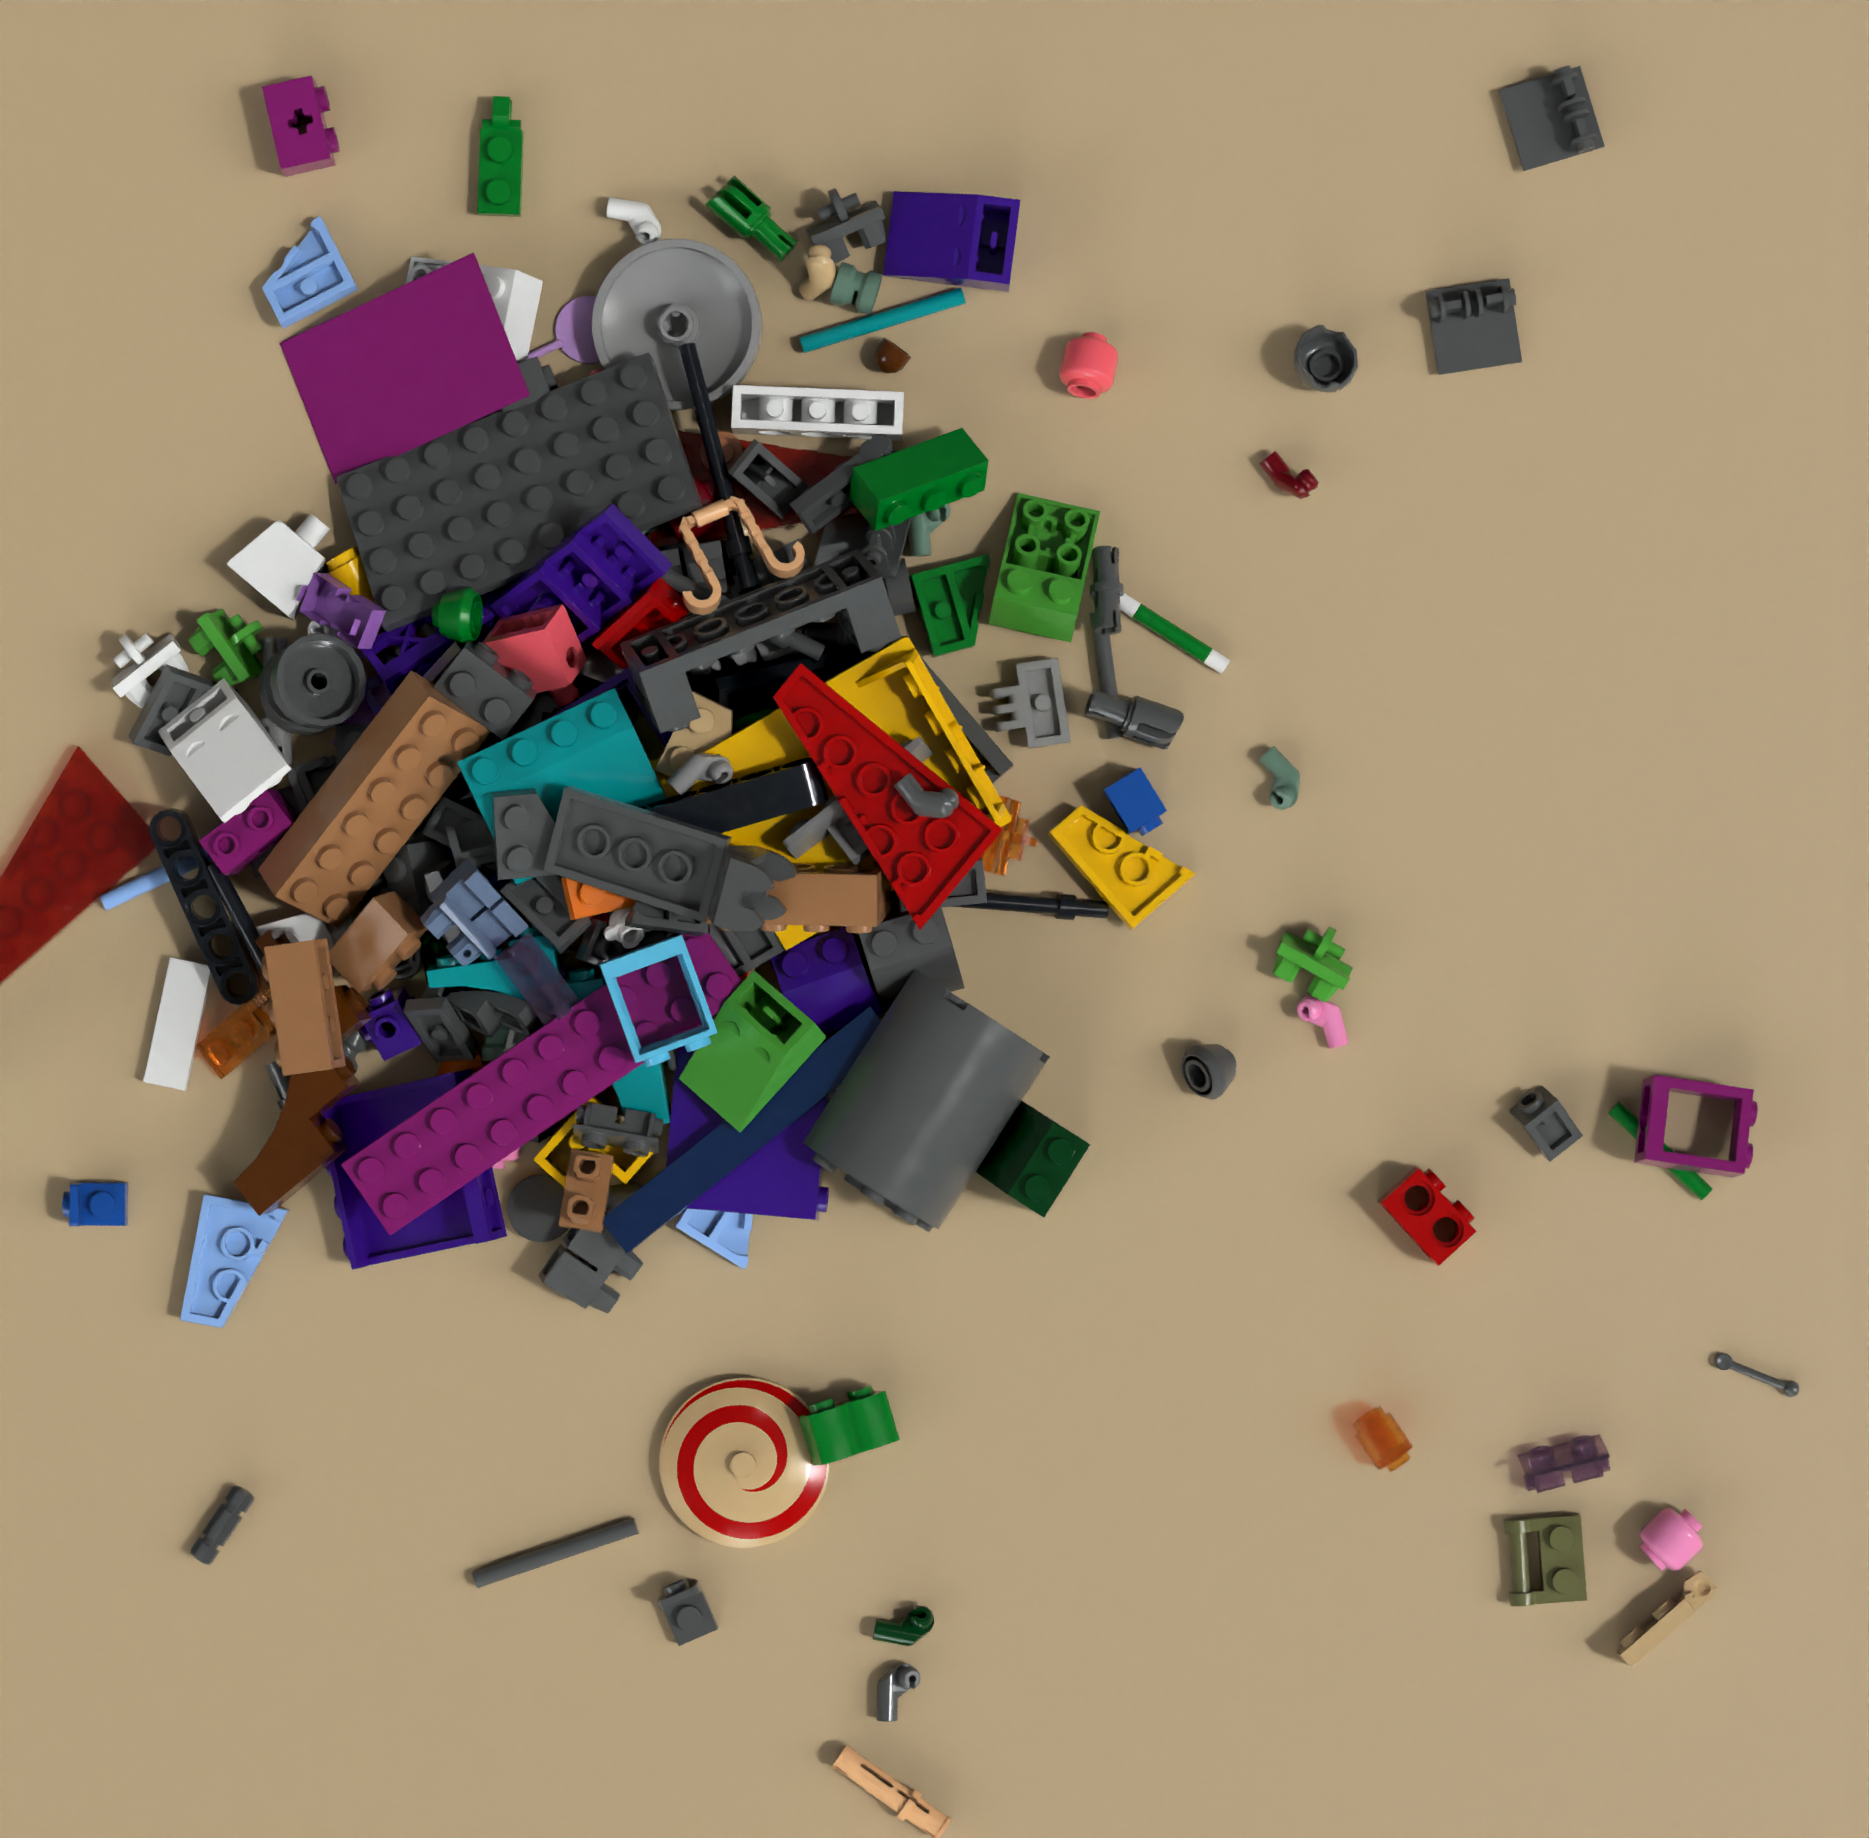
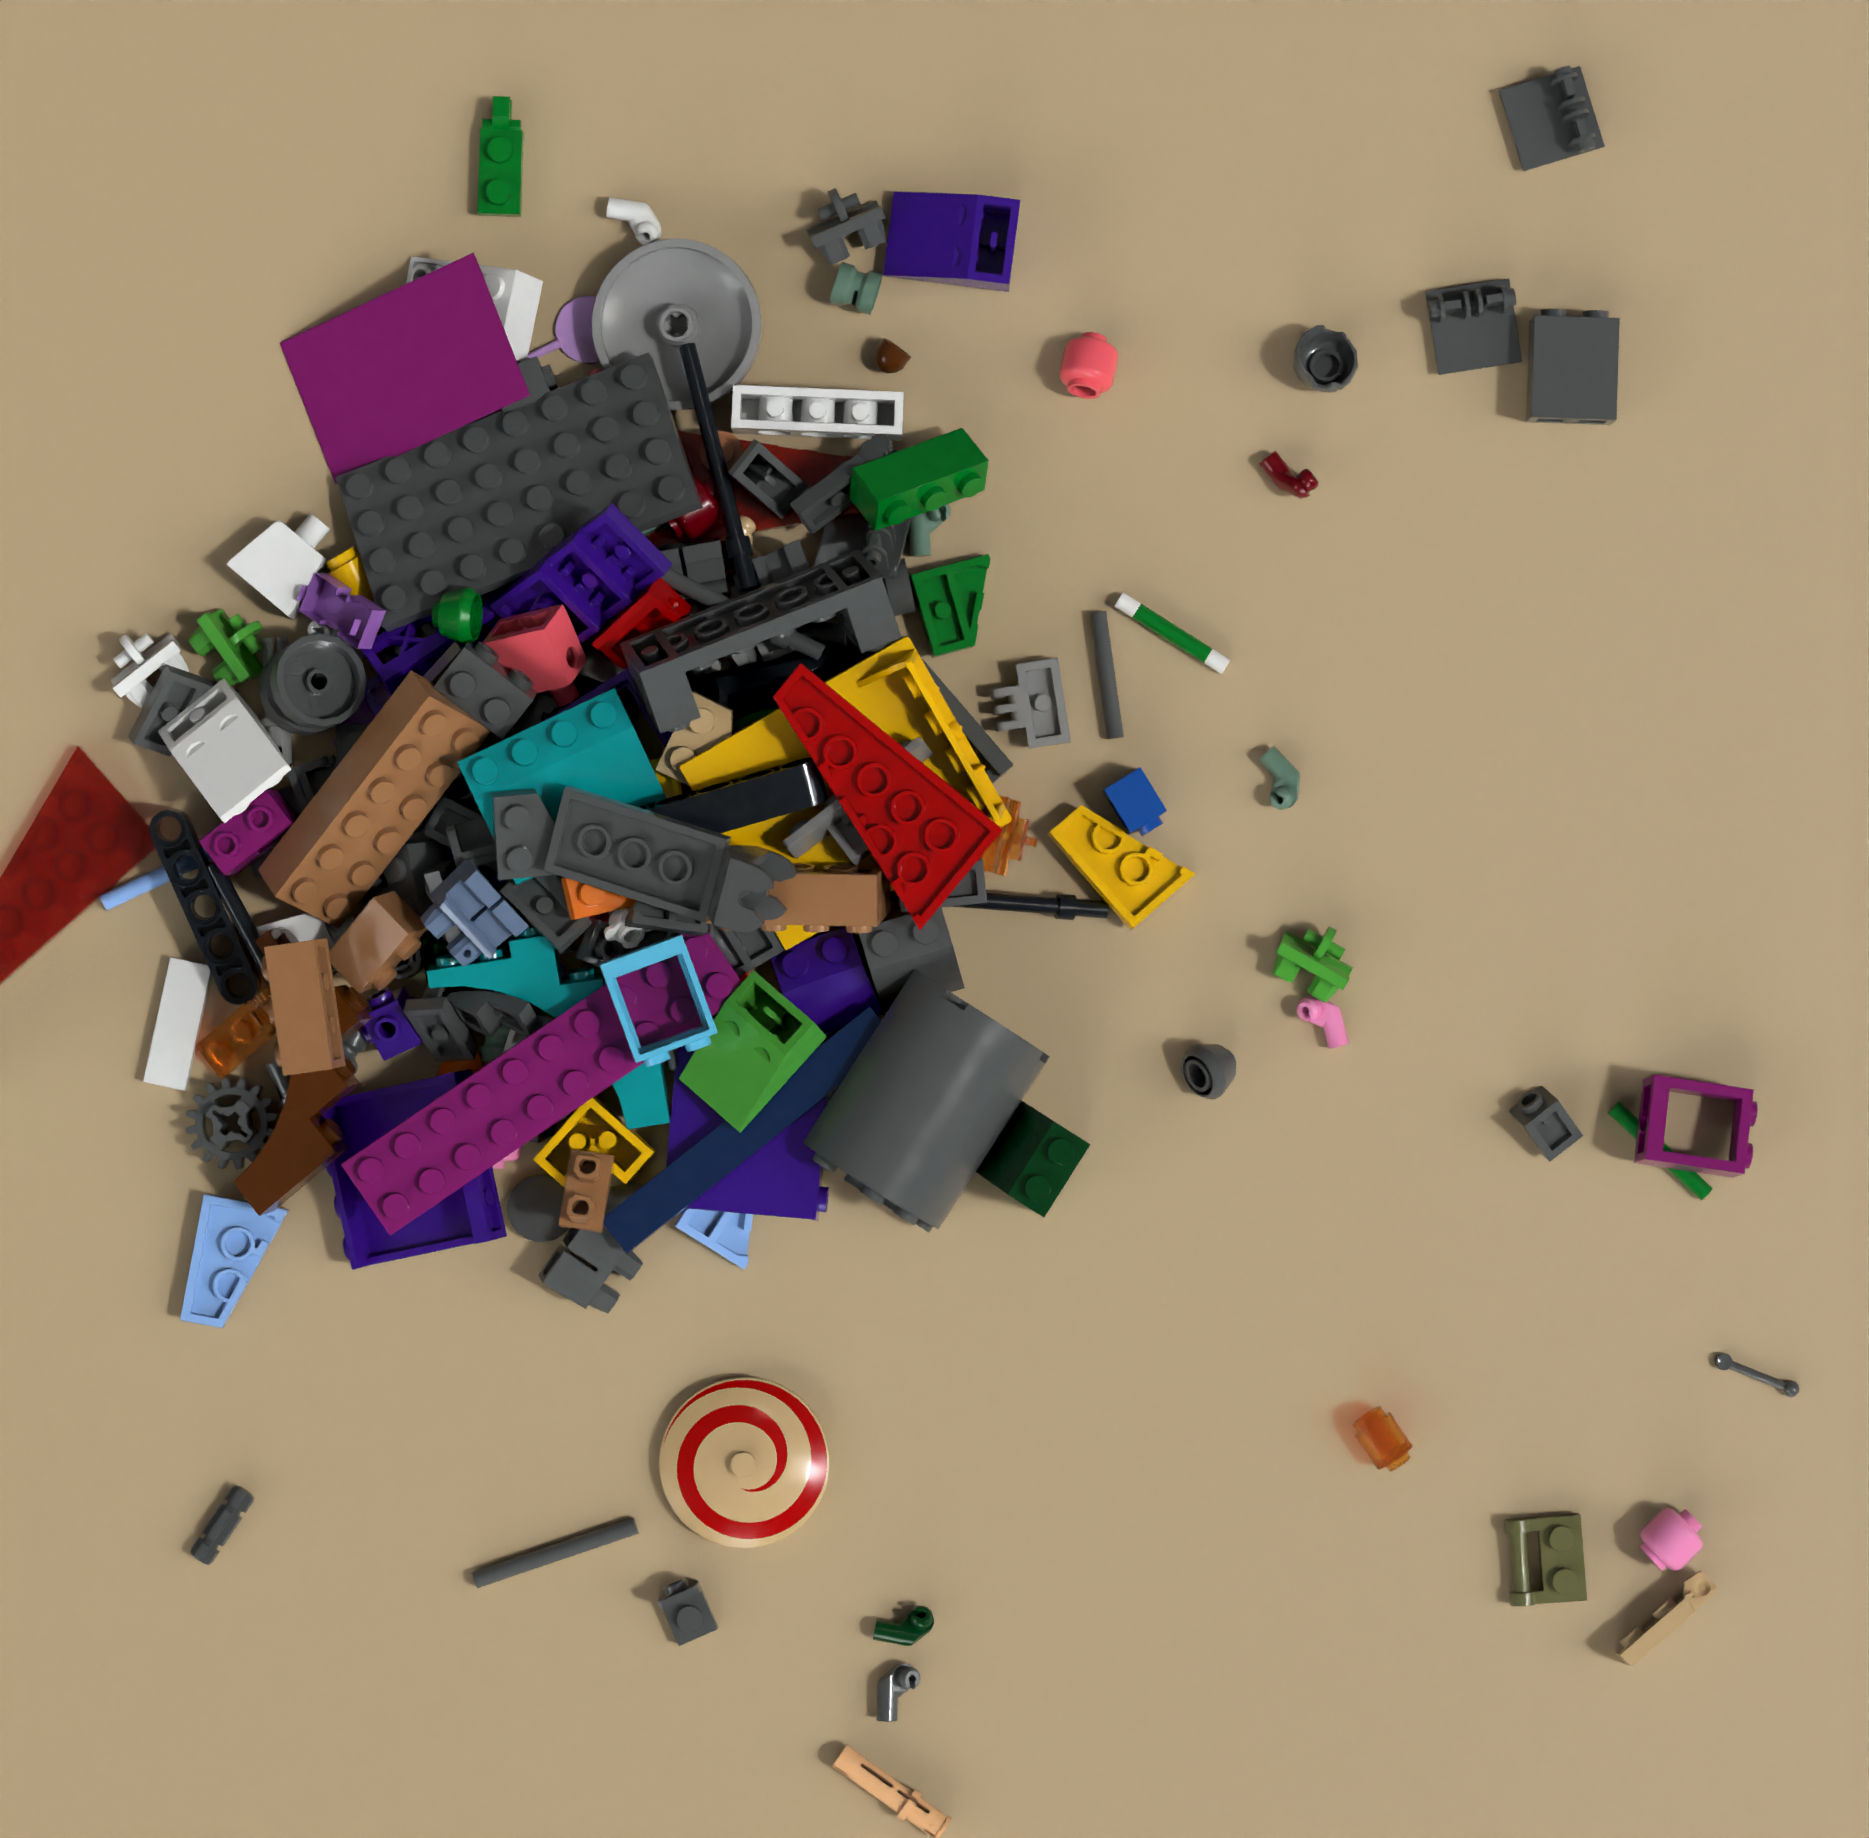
(96, 1204): blue bracket -> none
(221, 1138): none -> dark grey gear
(285, 105): magenta brick -> none
(309, 277): light blue wing -> none
(537, 979): clear purple hinge -> none
(633, 1135): dark grey hinge -> none
(701, 767): light grey arm -> none
(712, 513): light nougat piece -> none
(750, 217): green arm -> none
(821, 272): tan arm -> none
(849, 1426): green brick -> none
(882, 320): teal bar -> none
(927, 802): dark grey arm -> none
(1044, 567): bright green slope -> none
(1106, 590): dark grey pin -> none
(1137, 717): dark grey arm -> none
(1420, 1222): red brick -> none
(1573, 368): none -> dark grey brick
(1583, 1456): hinge -> none

